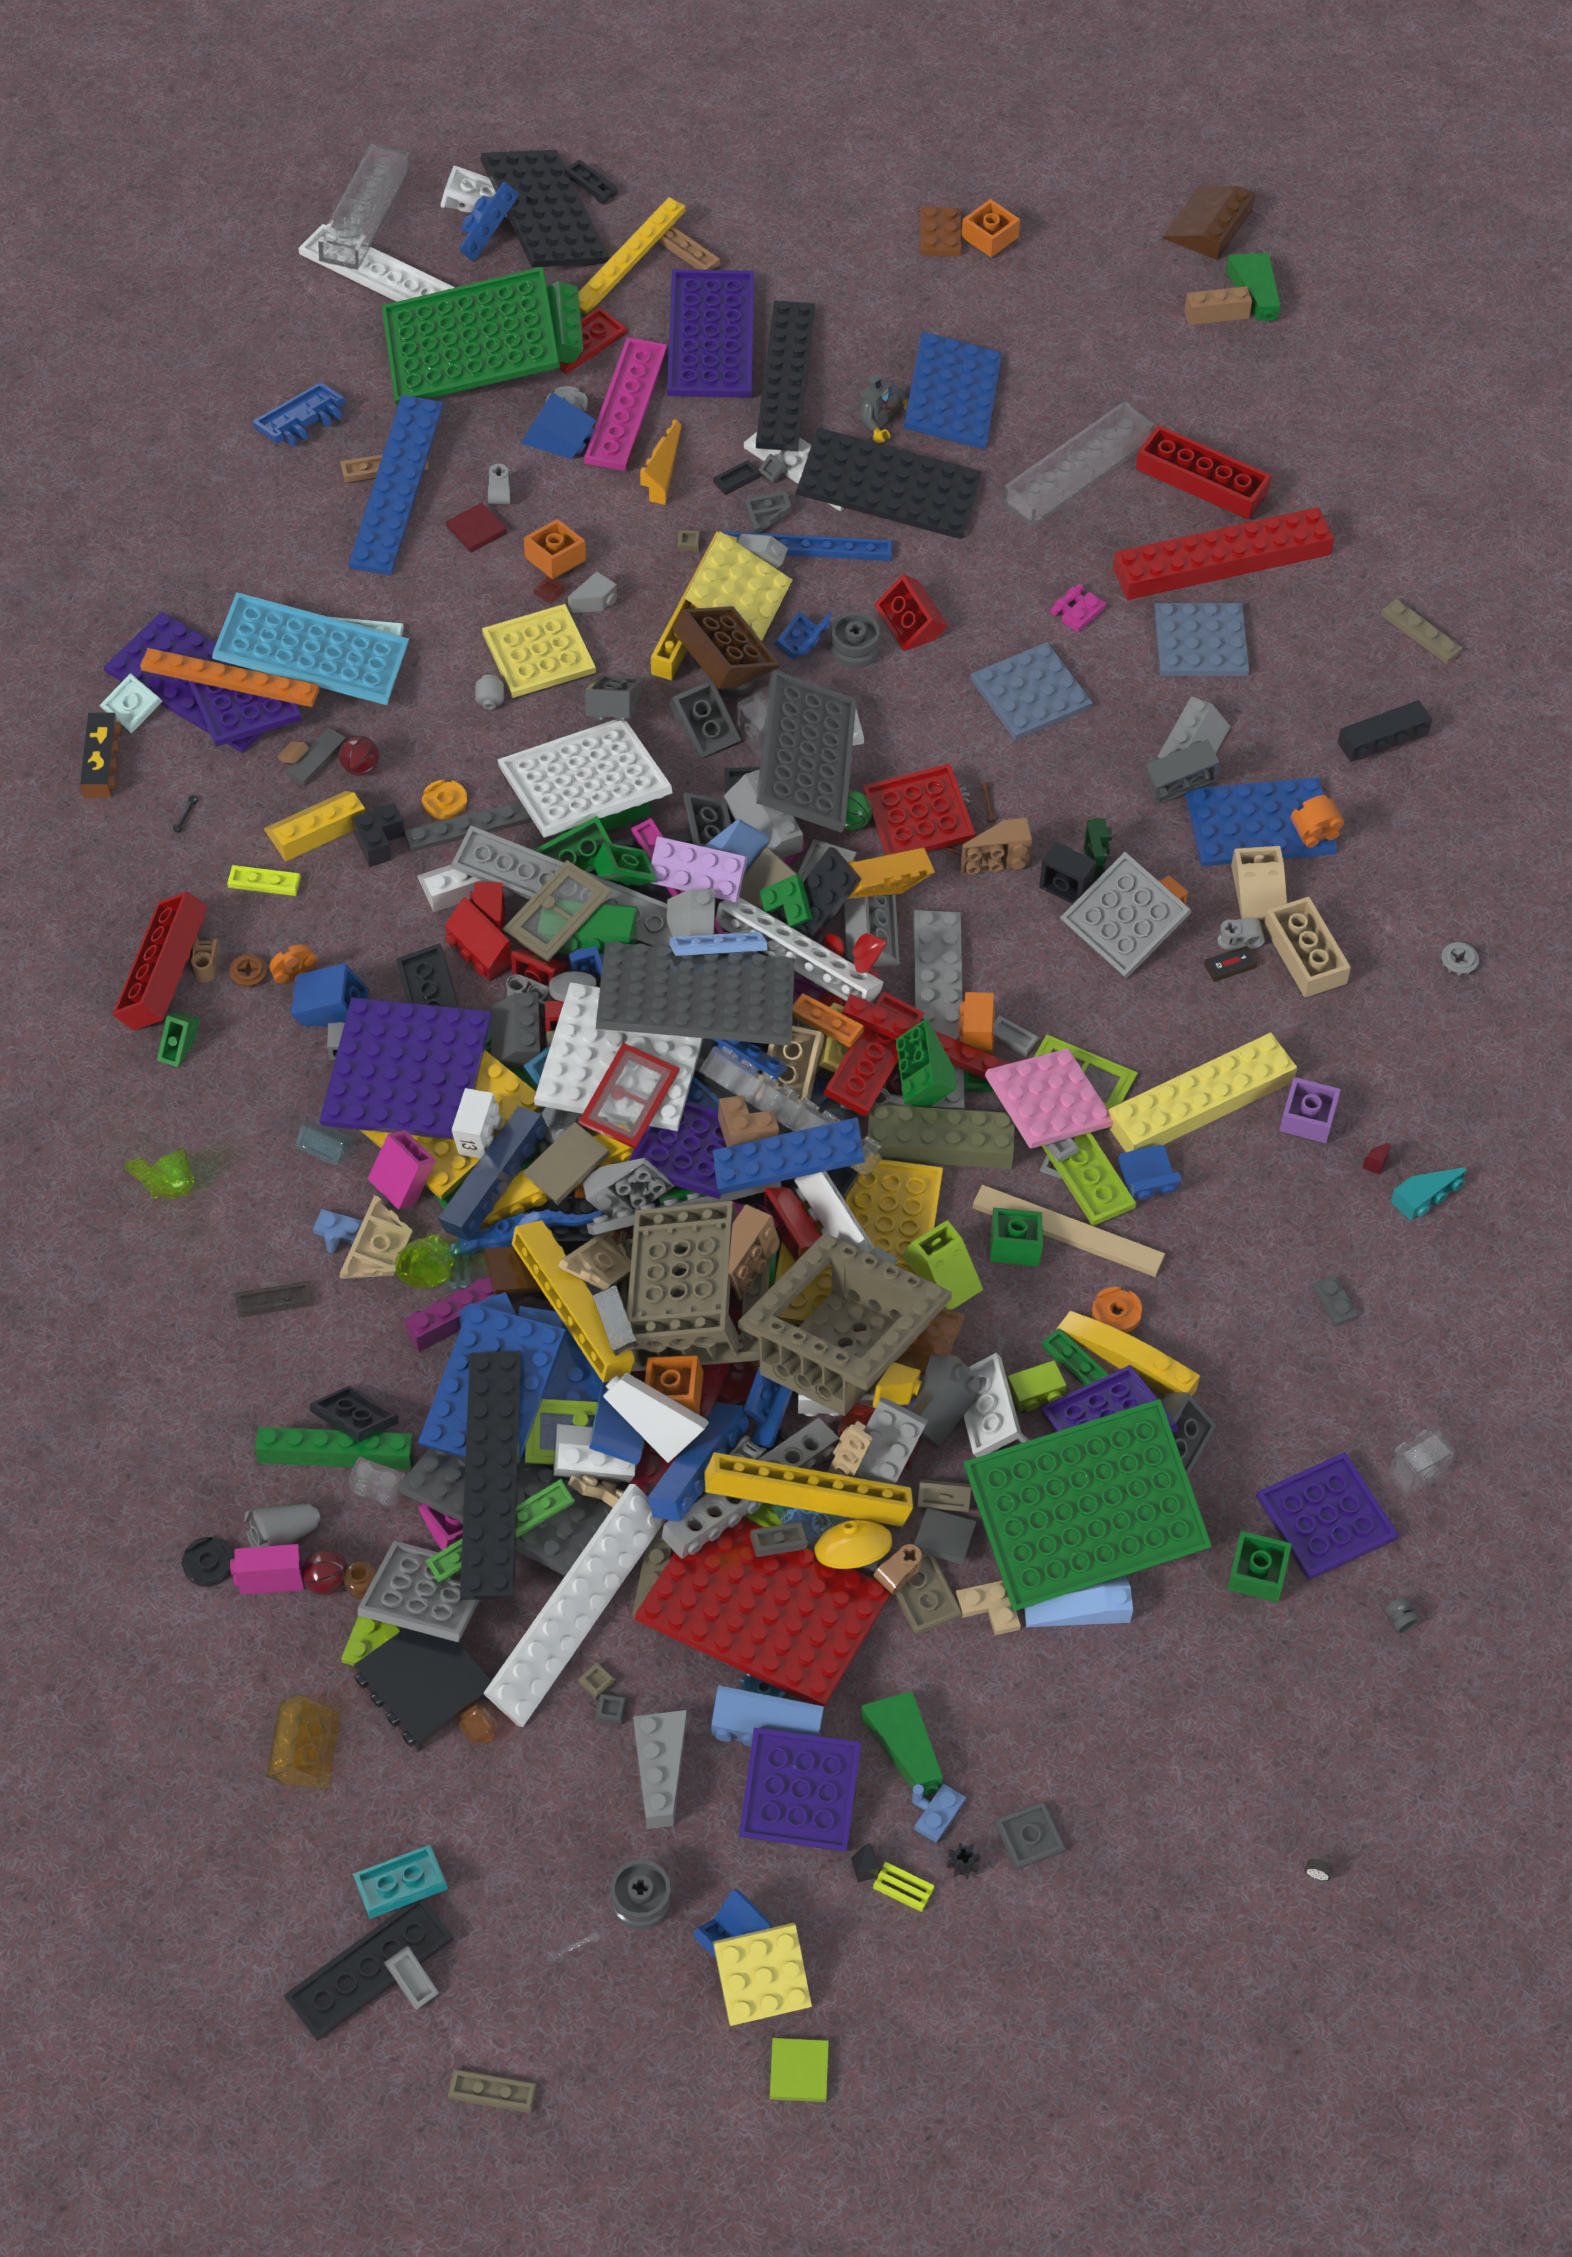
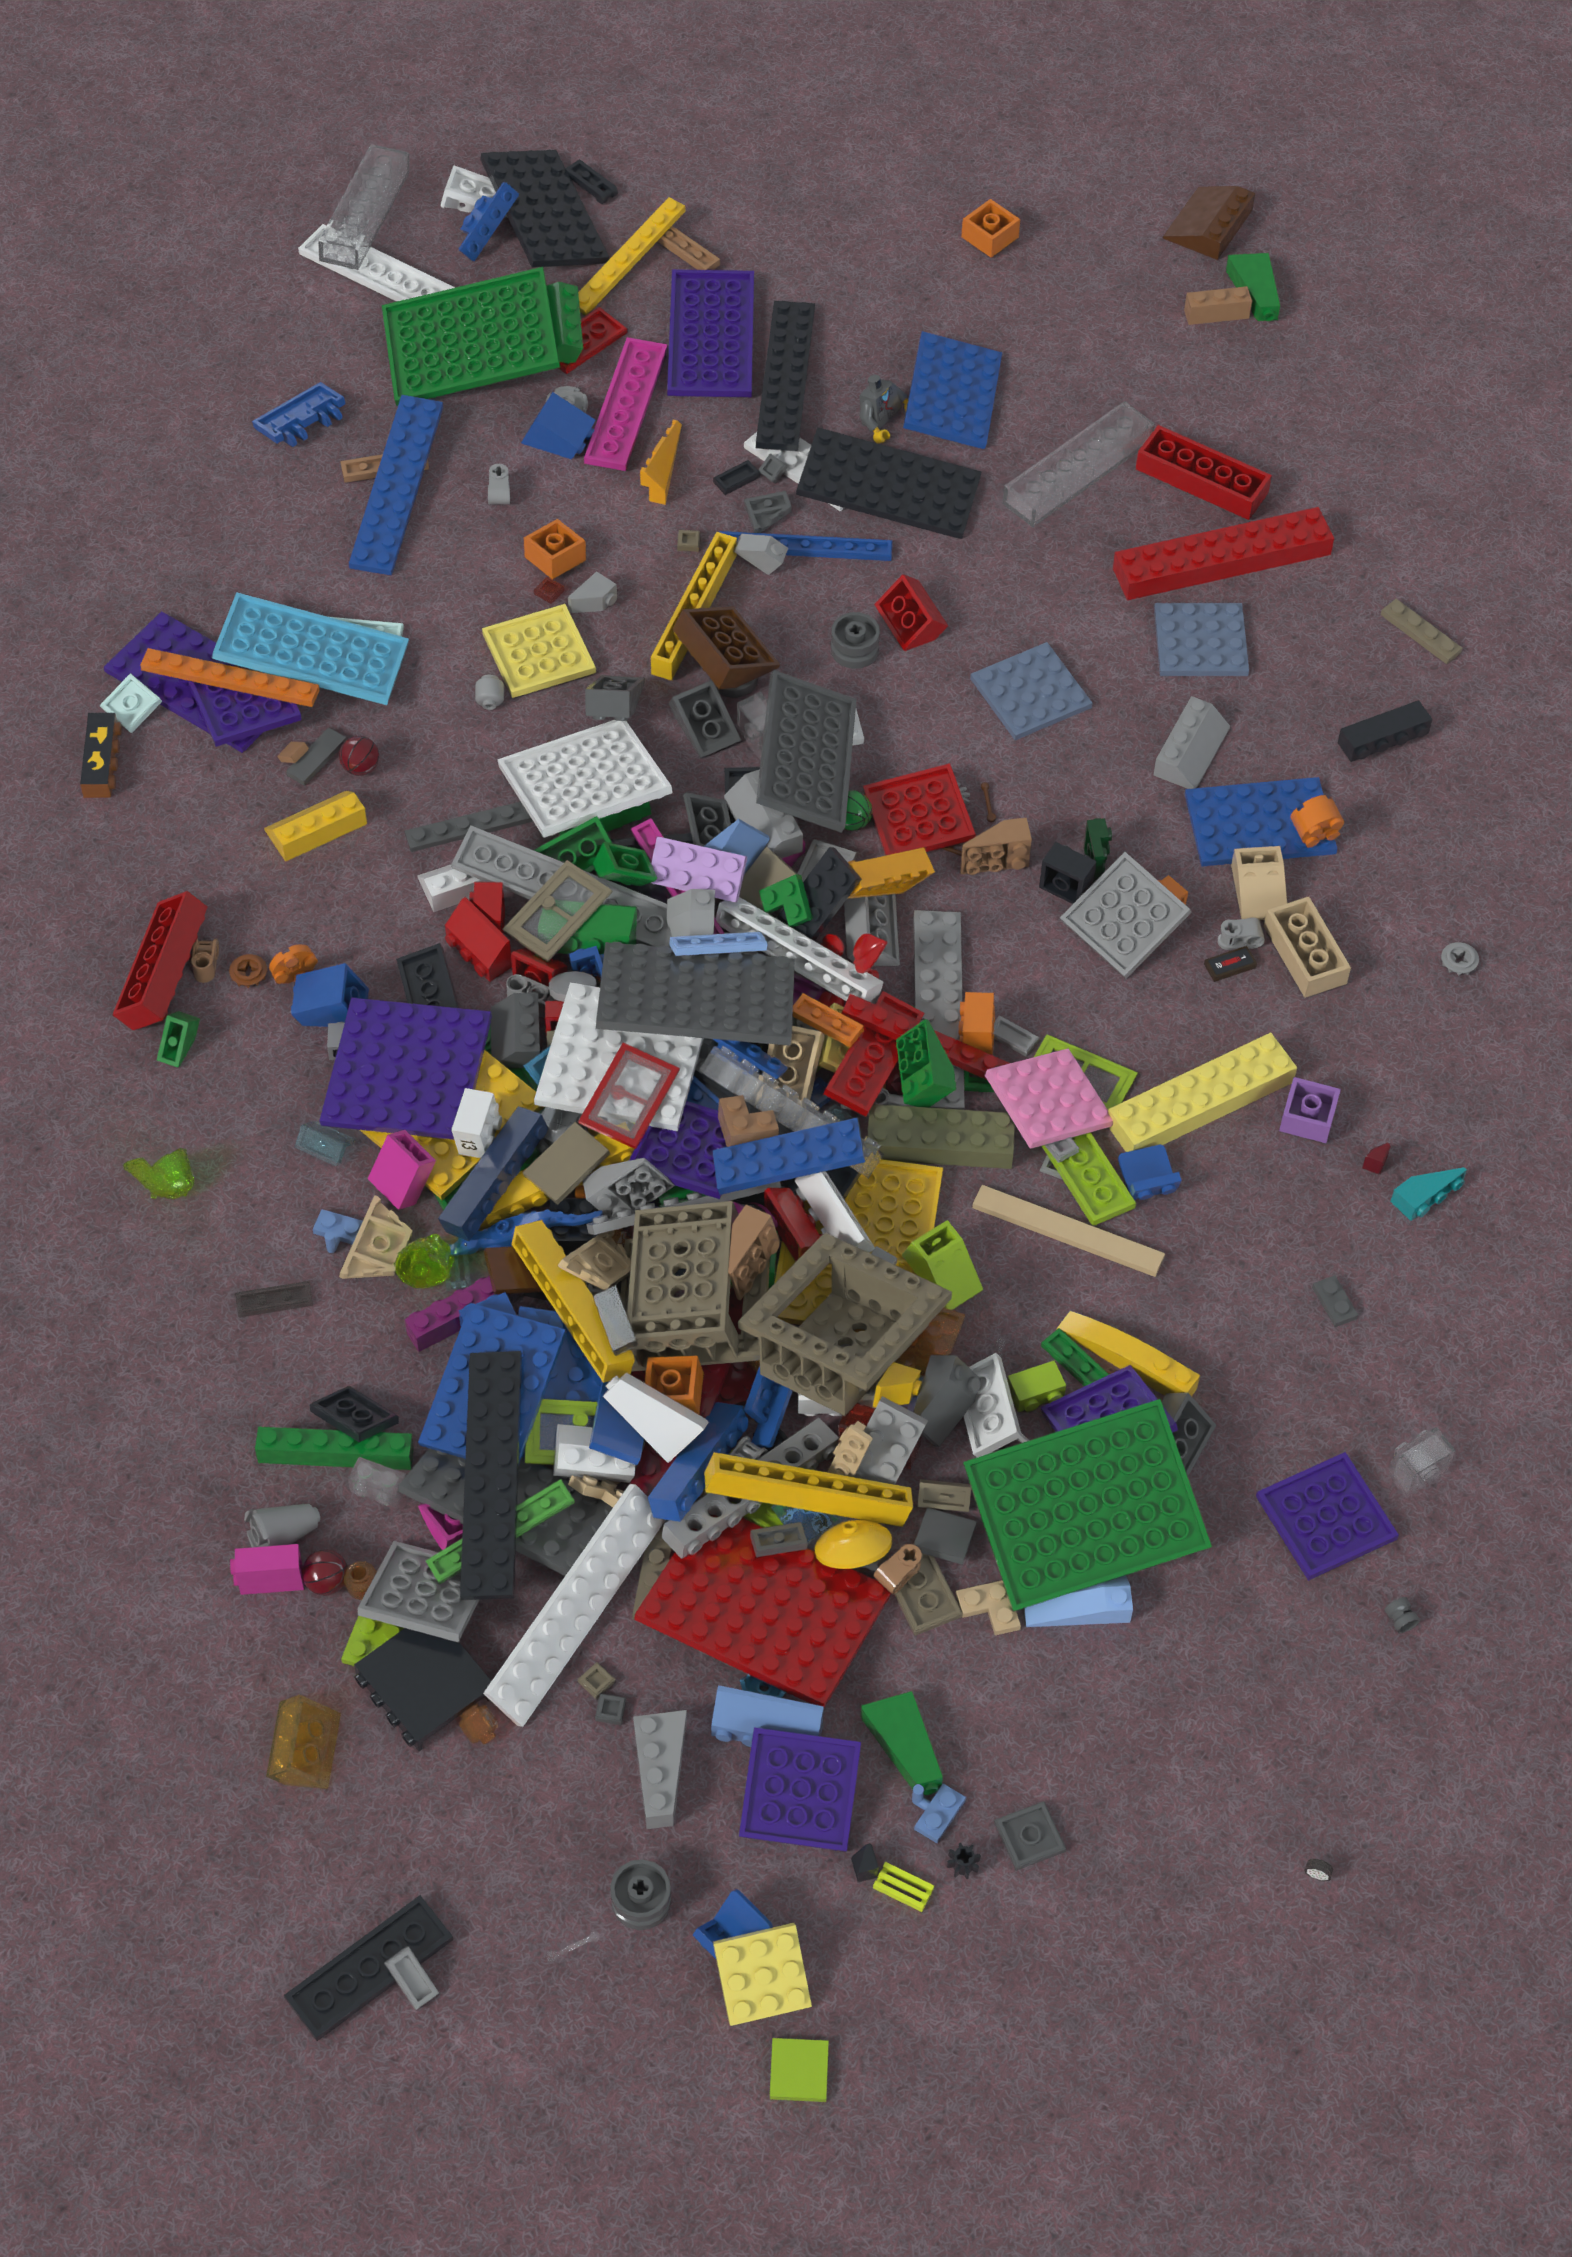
(192, 800): black hinge -> none
(207, 1561): black tile -> none
(264, 880): neon yellow tile -> none
(375, 830): black brick -> none
(400, 1881): teal tile -> none
(444, 806): light orange tile -> none
(476, 527): dark red tile -> none
(492, 2091): dark tan tile -> none
(739, 579): light yellow plate -> none
(801, 635): blue bracket -> none
(940, 231): dark orange plate -> none
(1016, 1237): green slope -> none
(1084, 610): dark pink plate -> none
(1121, 1299): orange plate -> none
(1181, 771): dark grey slope -> none
(1259, 1566): green brick -> none

